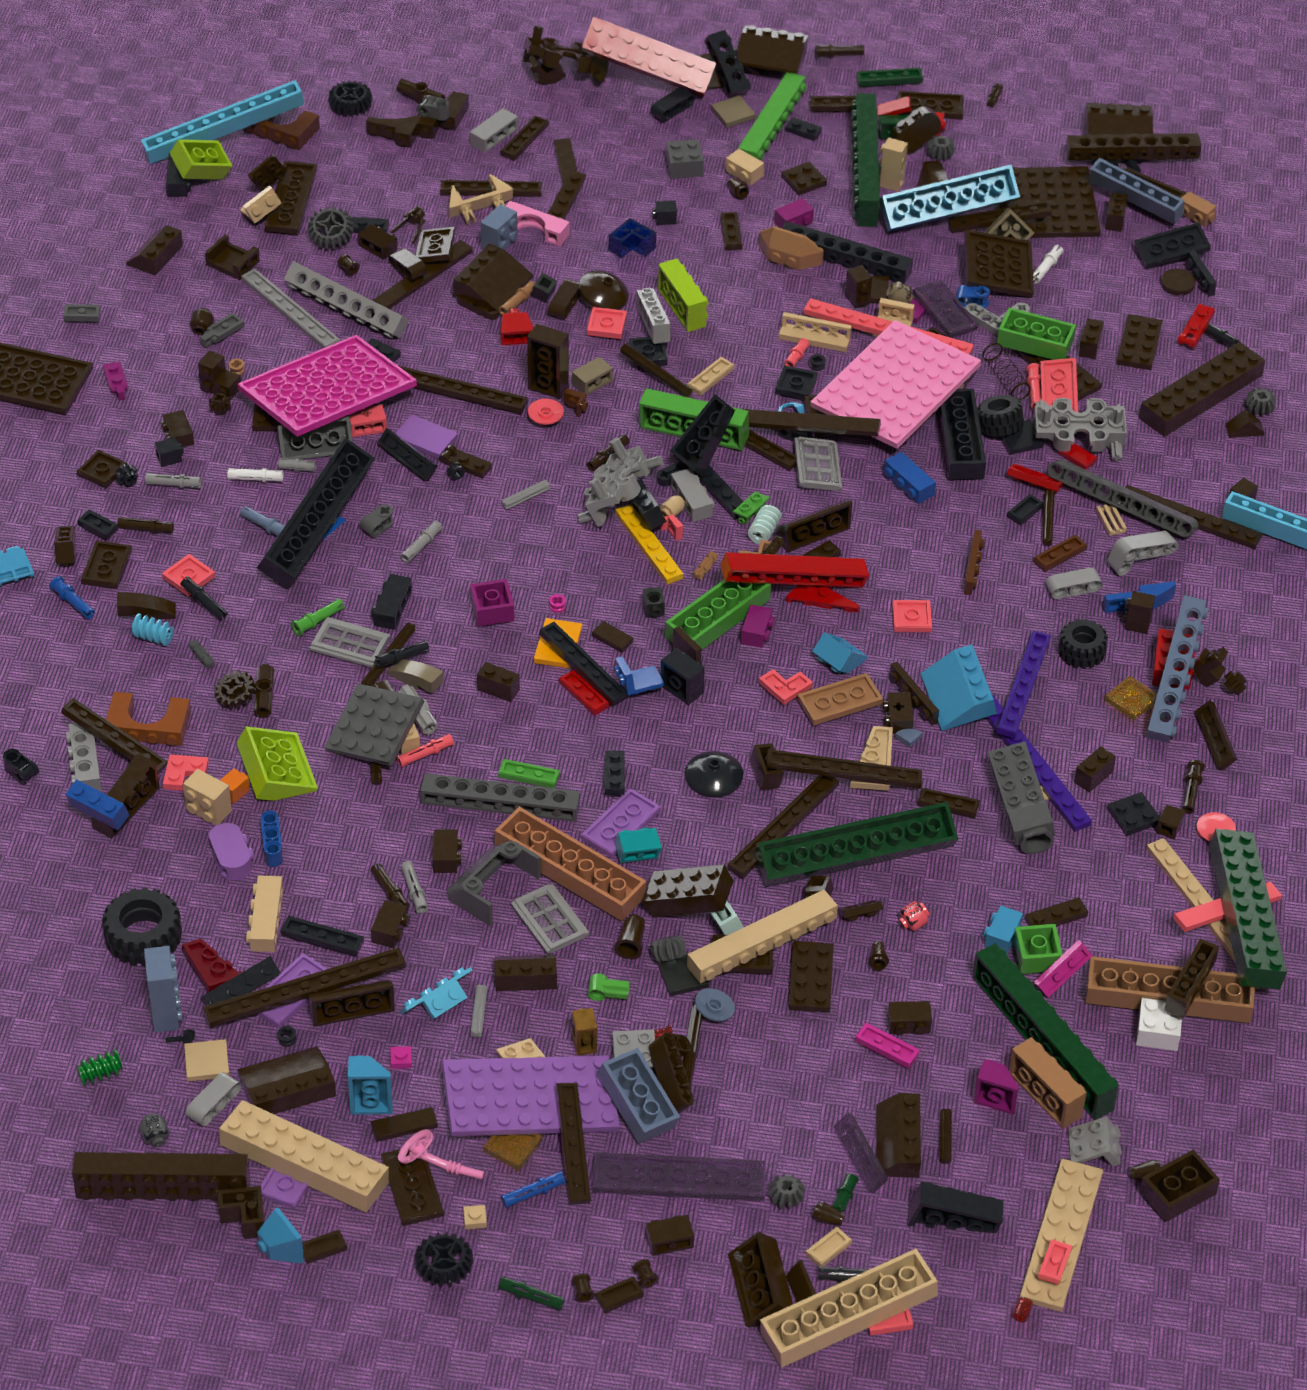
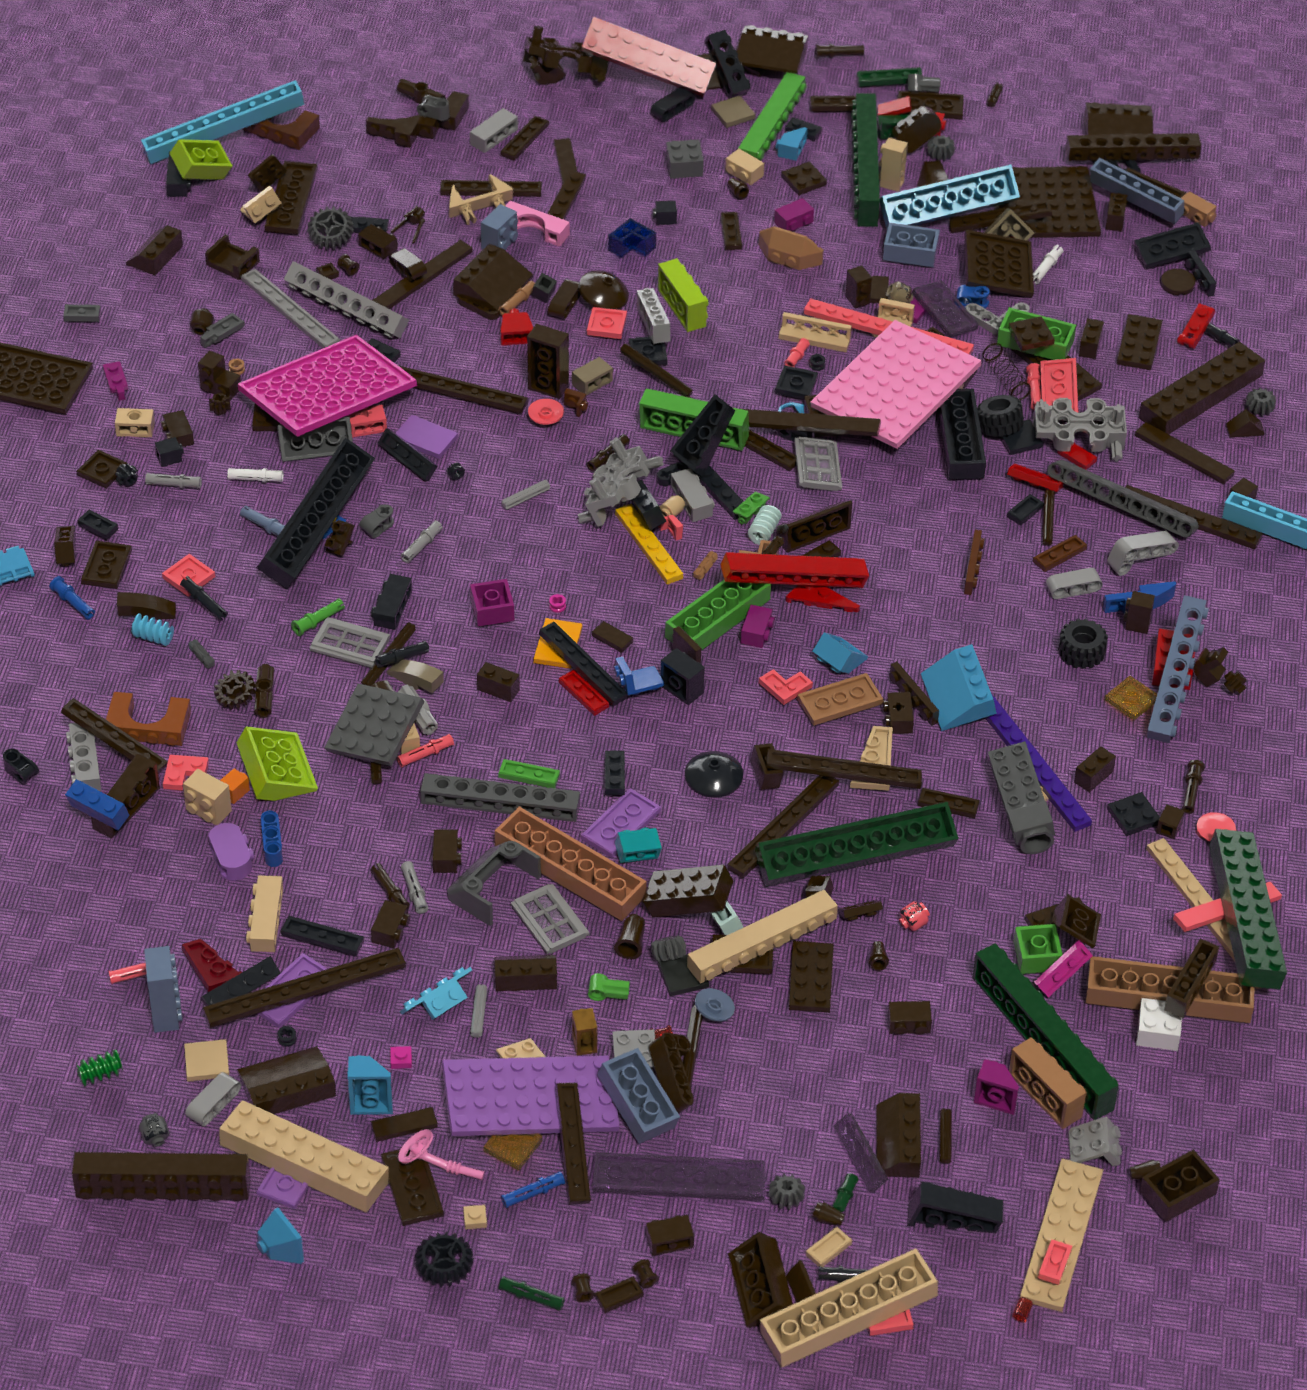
(127, 973): none -> coral pin
(134, 422): none -> tan brick
(136, 907): black tyre -> none
(146, 525): dark brown pin -> none
(188, 1037): black hand -> none
(242, 1205): dark brown brick -> none
(297, 465): light grey pin -> none
(323, 1246): dark brown tile -> none
(328, 271): none -> dark brown tile
(340, 538): none -> dark brown hips
(350, 98): black gear -> none
(351, 1002): dark brown slope -> none
(435, 244): plate -> none
(471, 464): dark brown plate -> none
(653, 602): pearl dark grey brick -> none
(711, 376): tan tile -> none
(792, 144): none -> dark azure slope
(855, 254): black brick -> none
(887, 1045): dark pink plate -> none
(909, 477): blue brick -> none
(909, 736): sand blue tile -> none
(911, 244): none -> sand blue brick
(912, 616): coral tile -> none
(918, 83): none -> dark grey piece
(1003, 928): dark azure brick -> none
(1023, 684): dark purple tile -> none
(1031, 333): none -> dark brown plate
(1077, 920): none -> dark brown slope
(1113, 517): tan tile -> none
(1184, 453): none -> dark brown tile
(1216, 735): dark brown plate -> none

